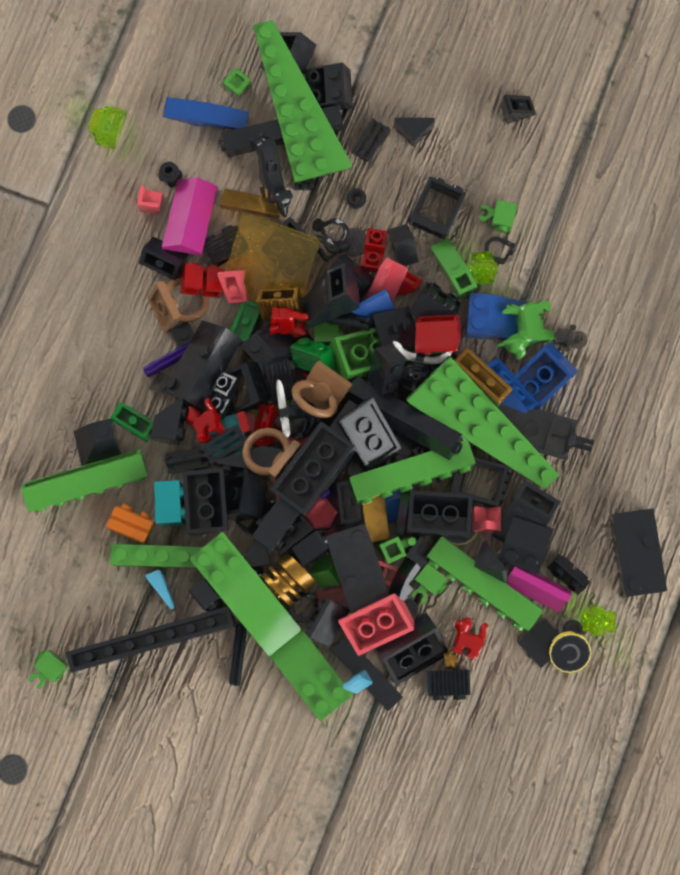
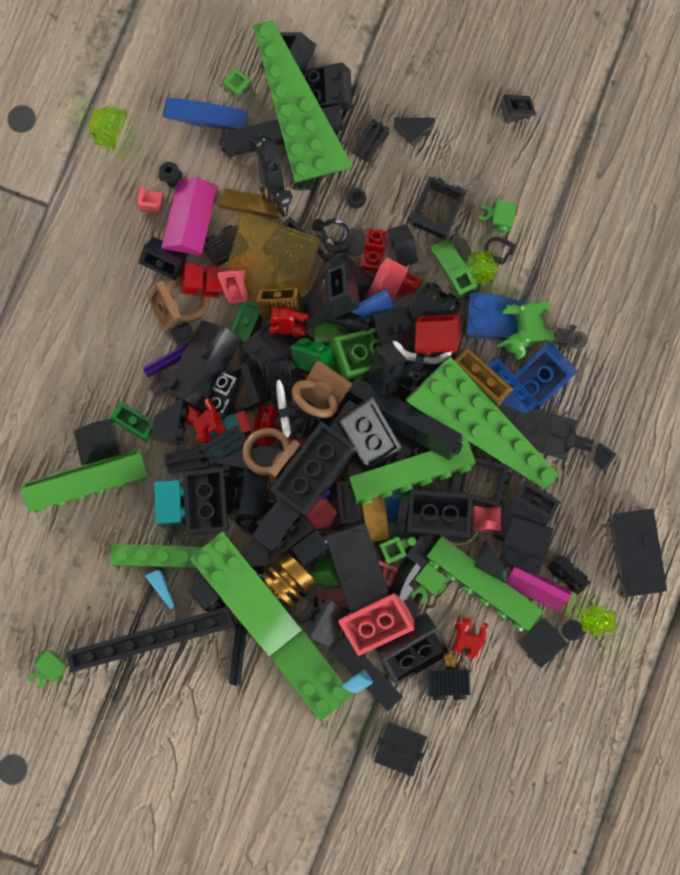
(130, 524): orange brick -> none
(400, 749): none -> black plate
(462, 248): none -> clear smoke slope
(569, 652): black tile -> none
(604, 456): none -> black tile

